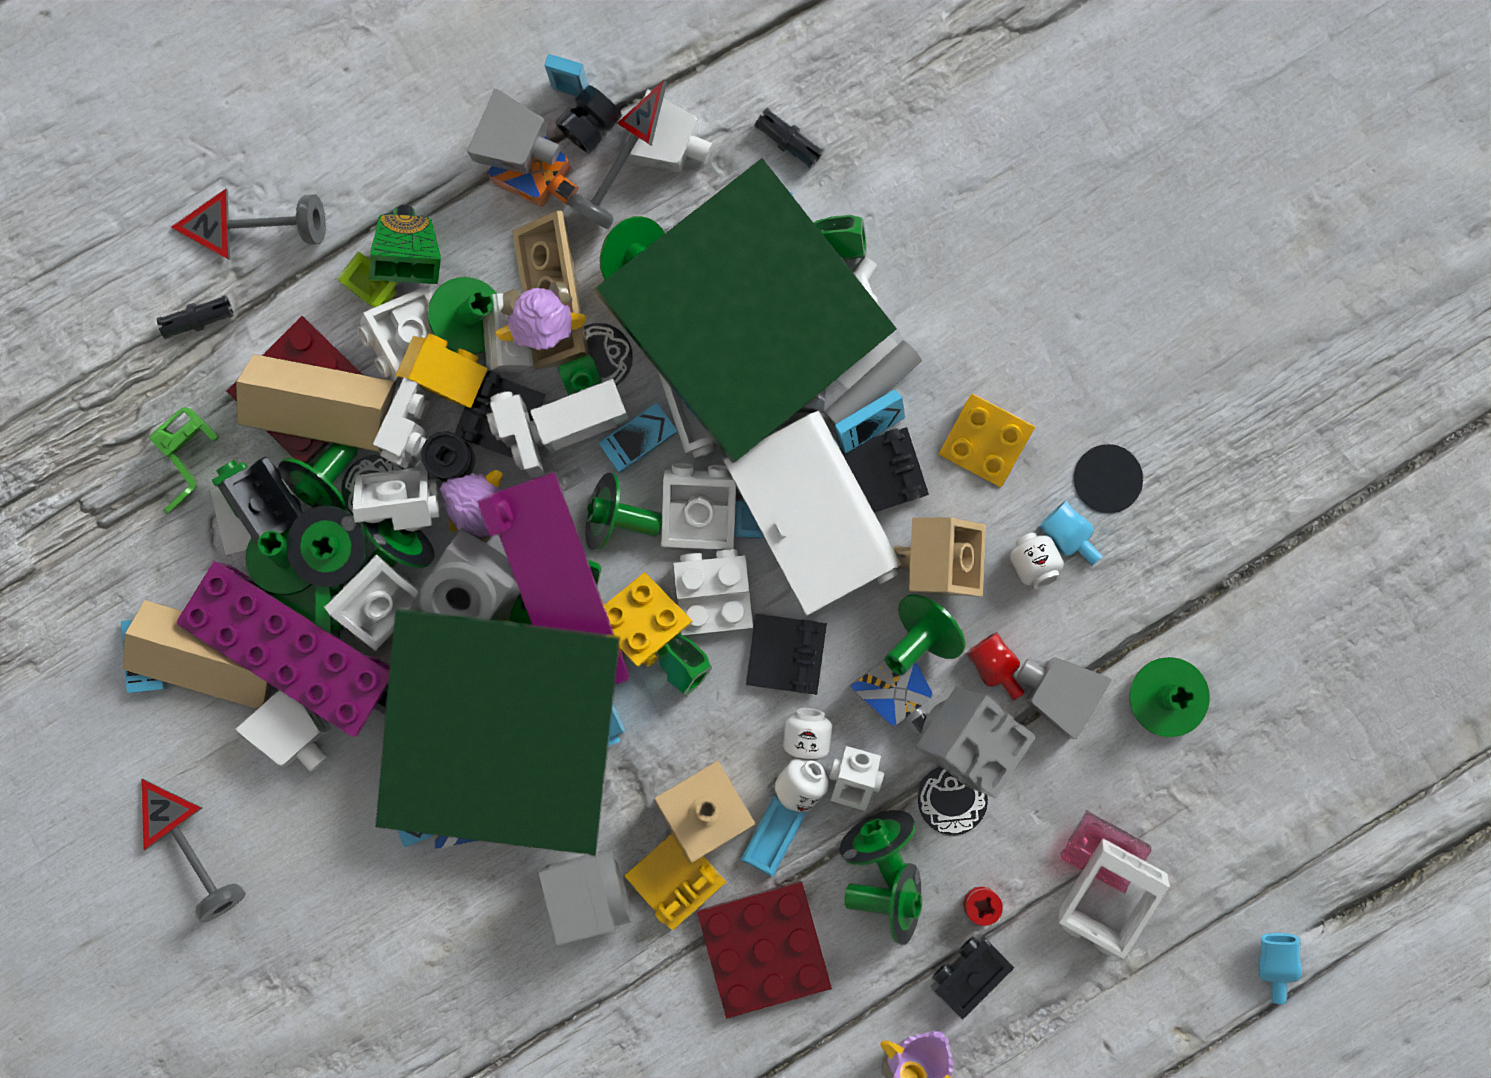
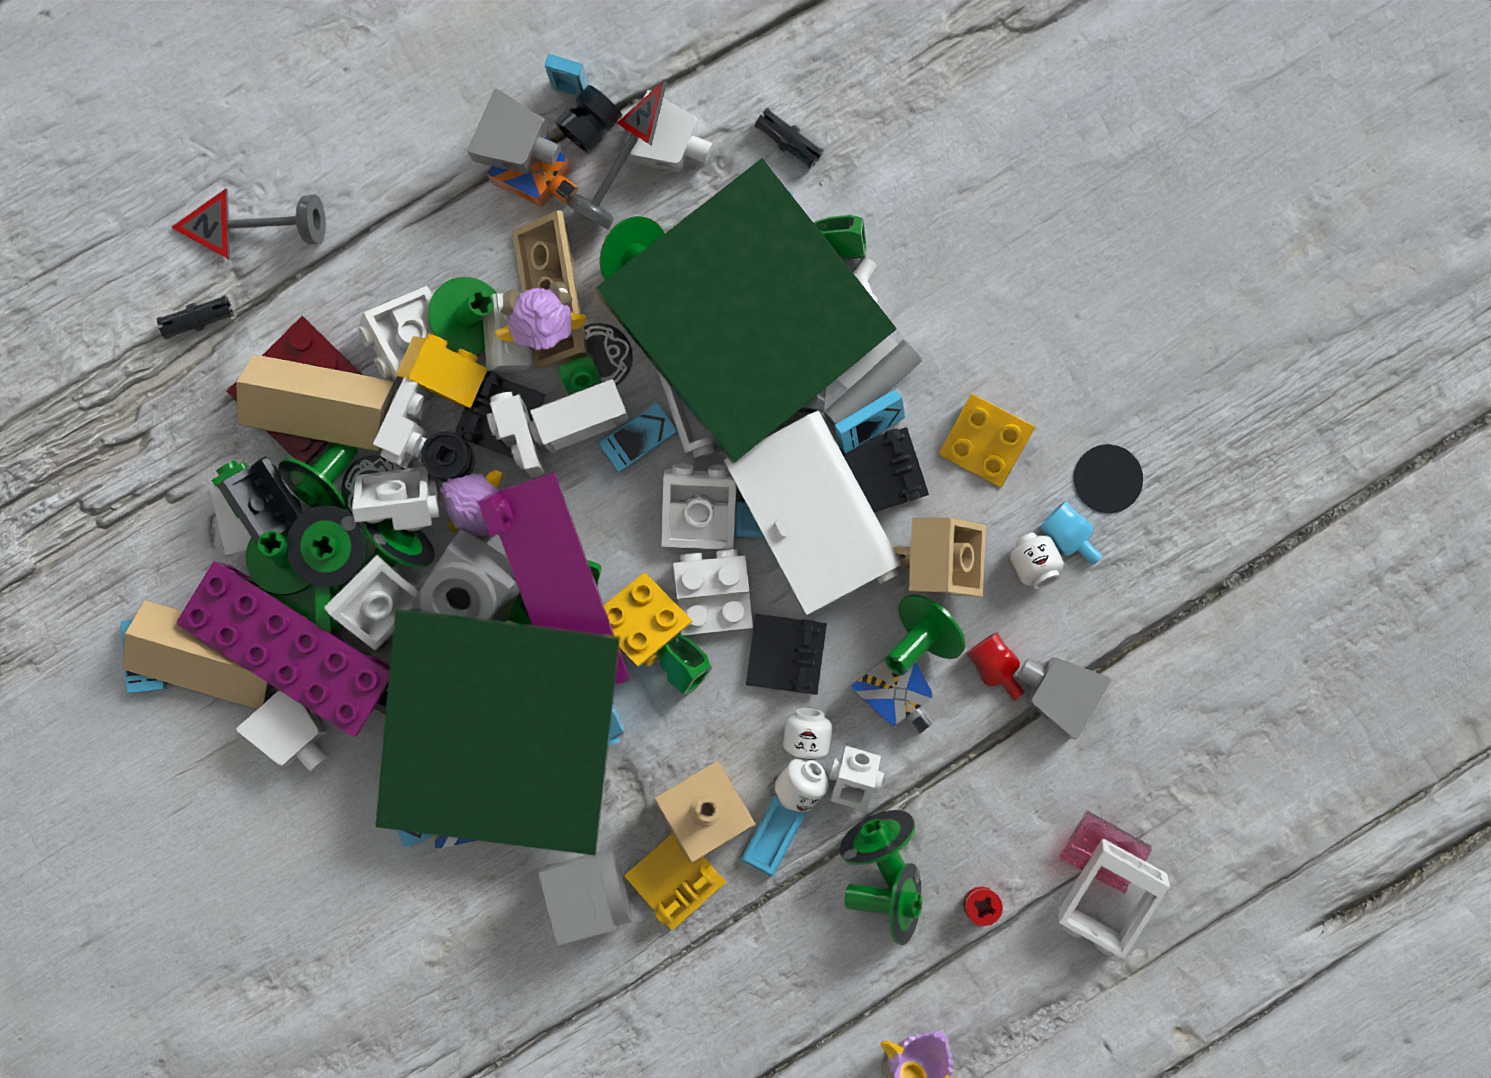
(163, 814): dark grey piece -> none
(171, 443): bright green piece -> none
(356, 279): lime bracket -> none
(405, 248): green torso -> none
(606, 512): green piece -> none
(764, 949): dark red plate -> none
(949, 804): black sticker -> none
(971, 975): black bracket -> none
(974, 740): light grey piece -> none
(1152, 695): green piece -> none
(1280, 963): medium azure piece -> none

